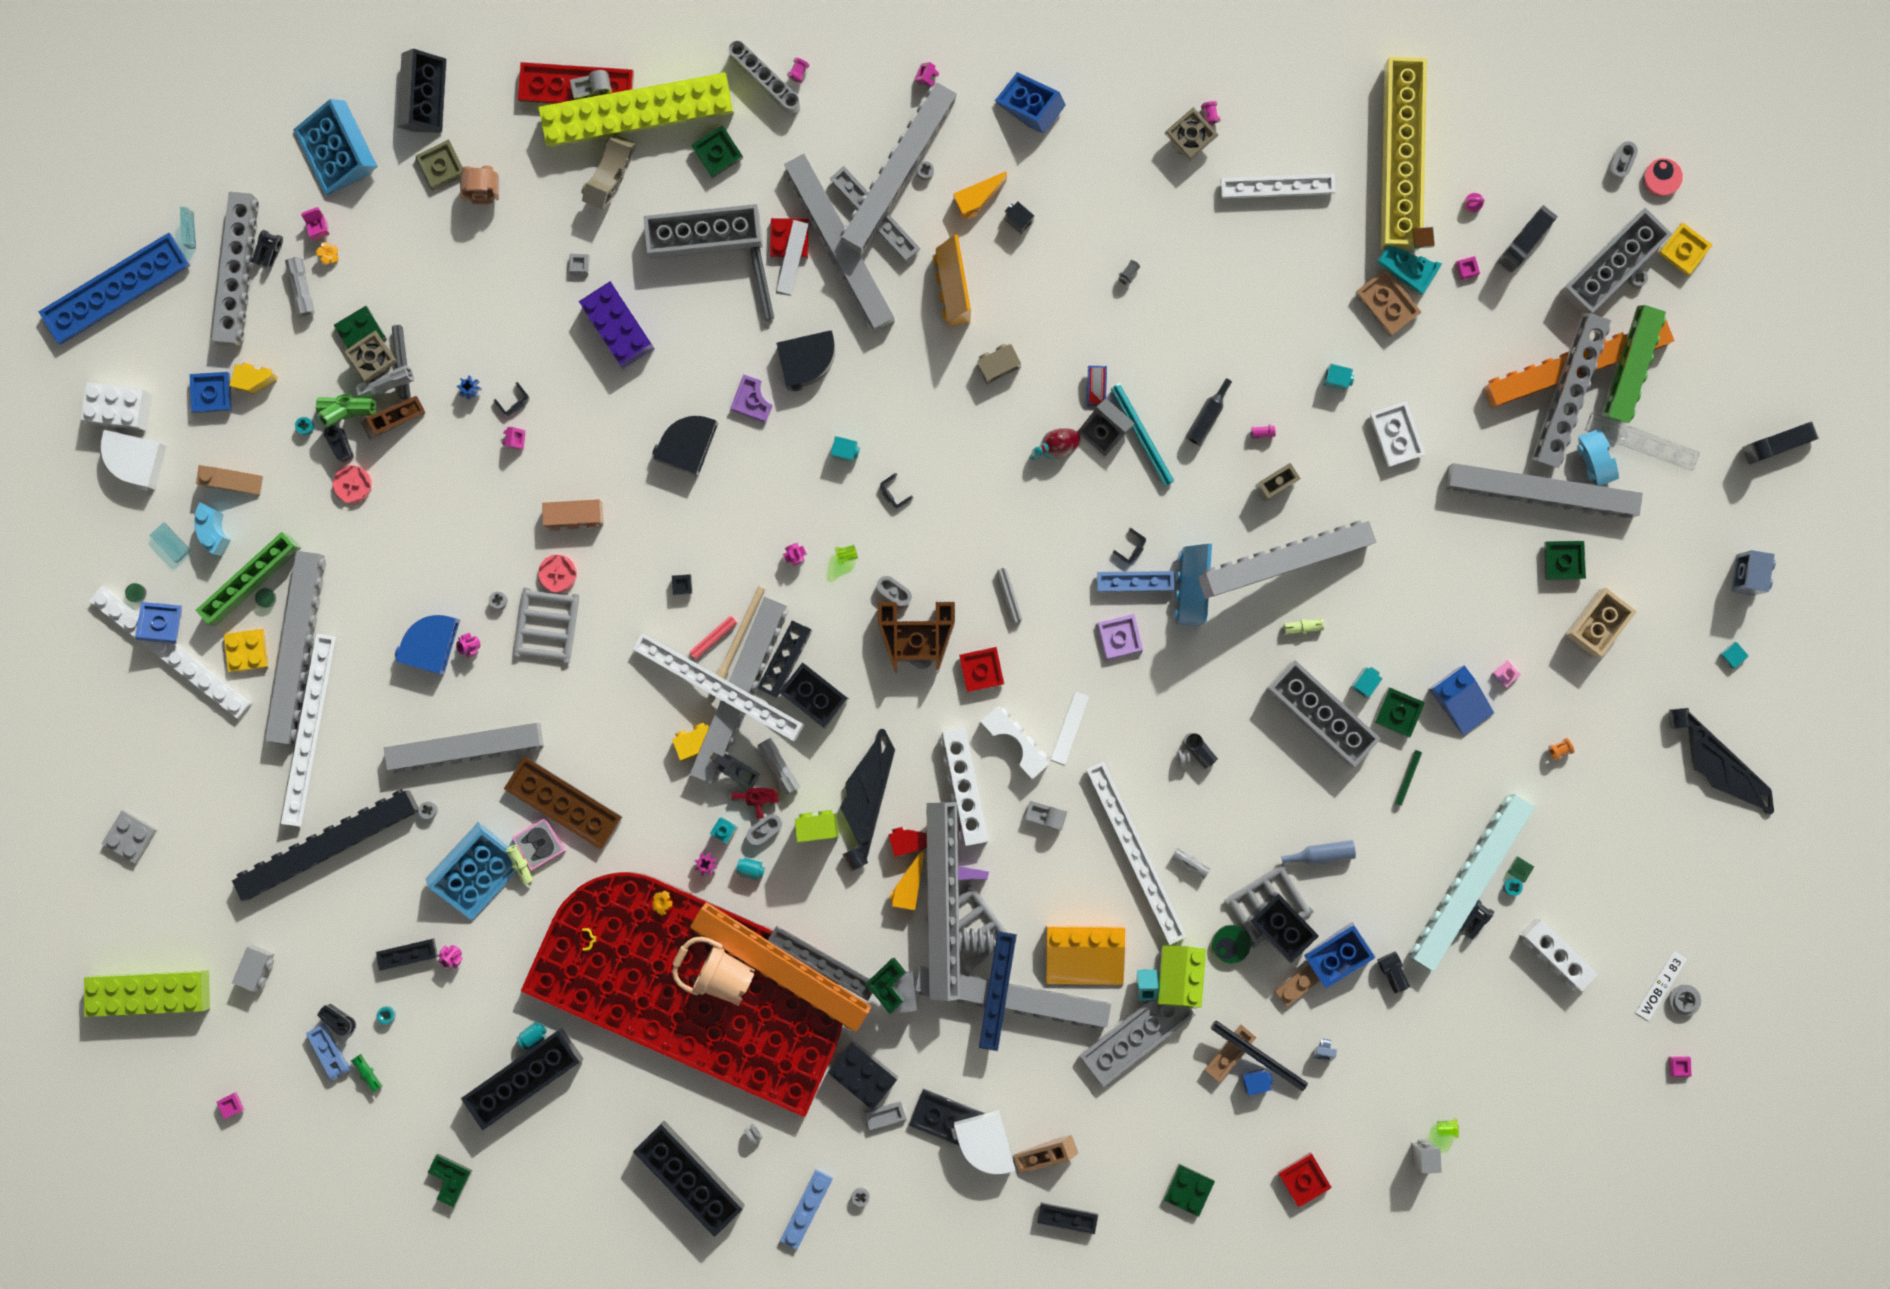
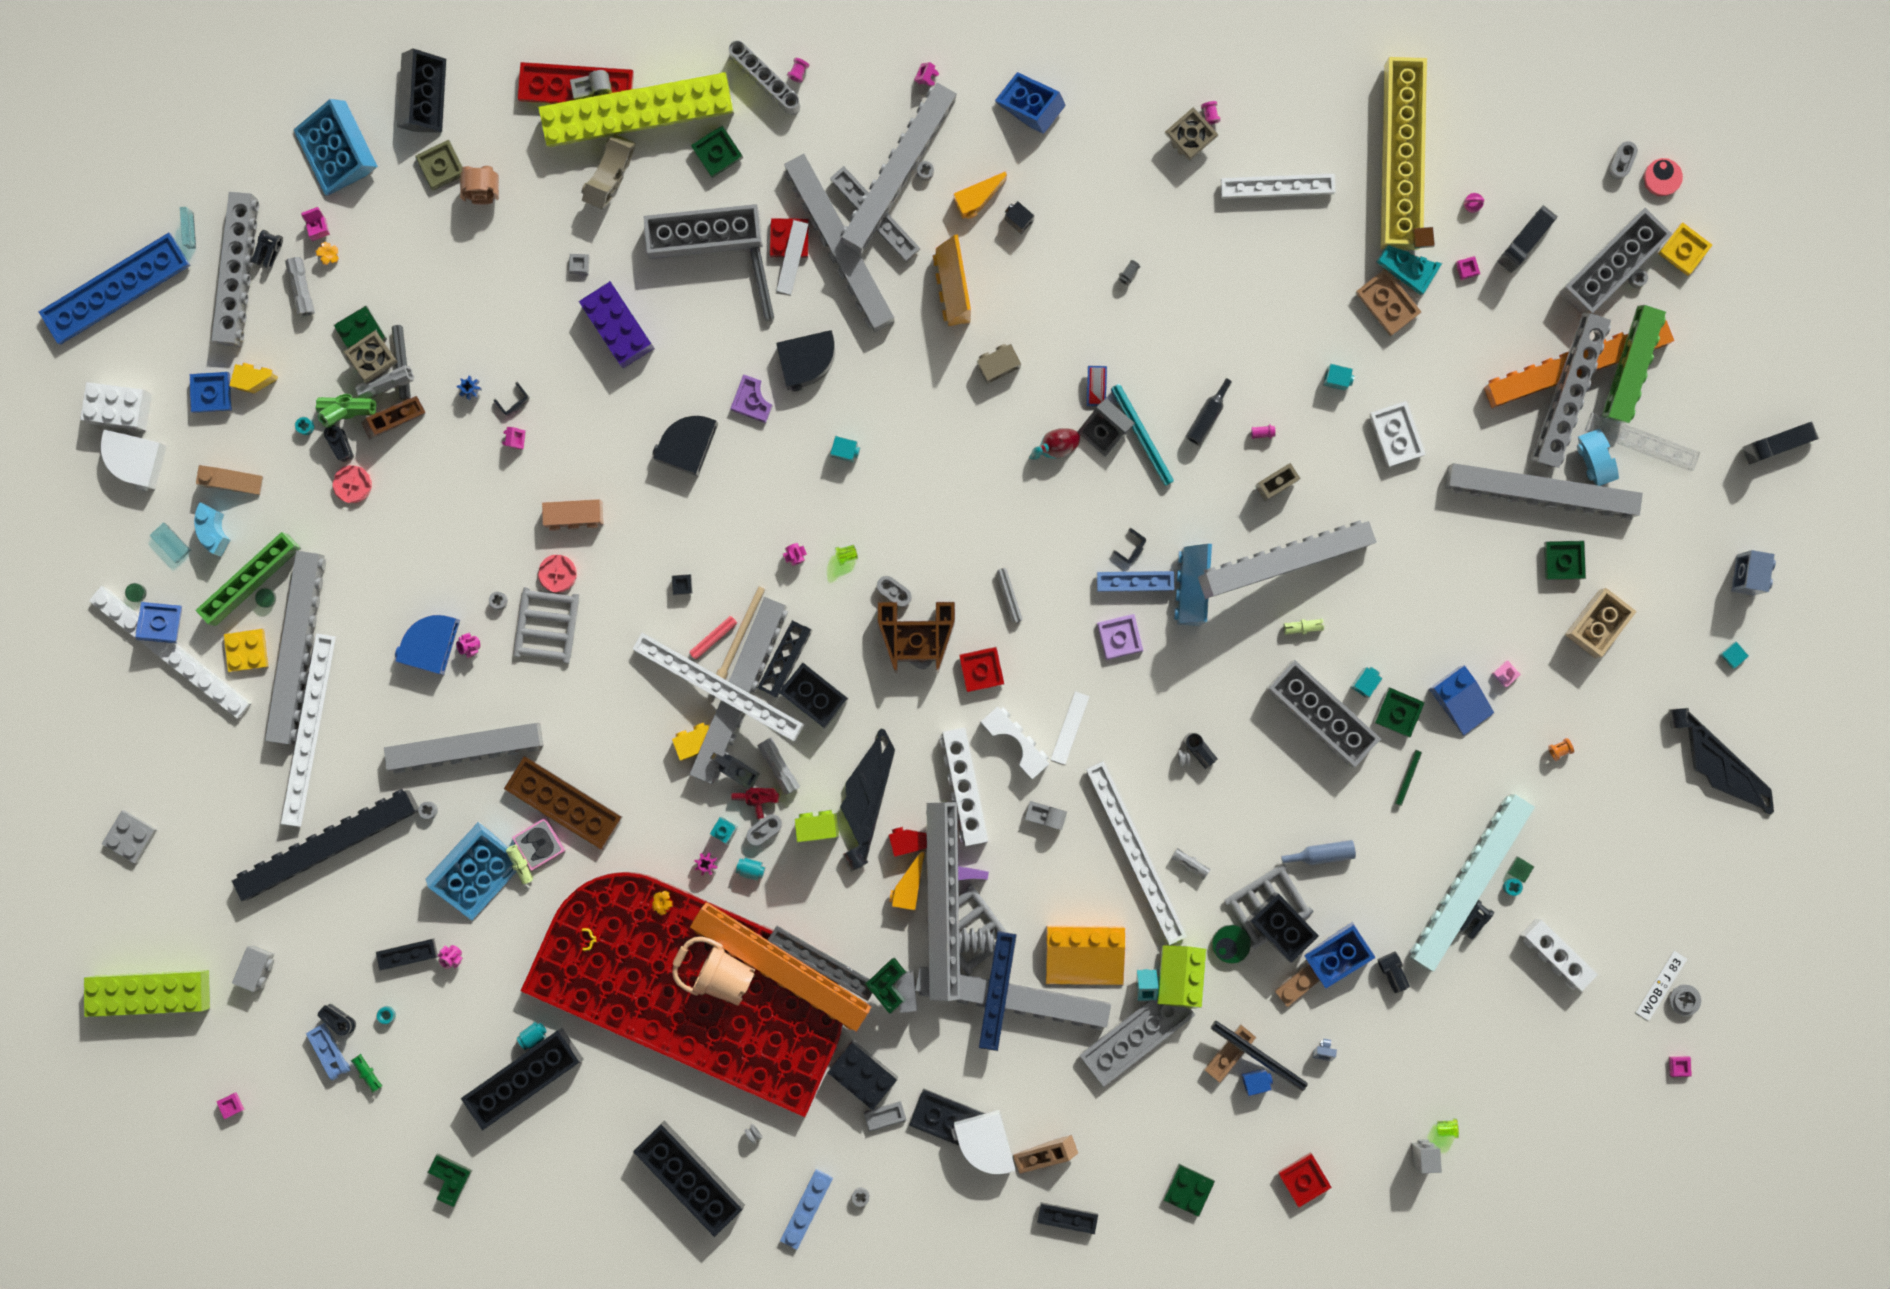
(888, 496): black piece -> none

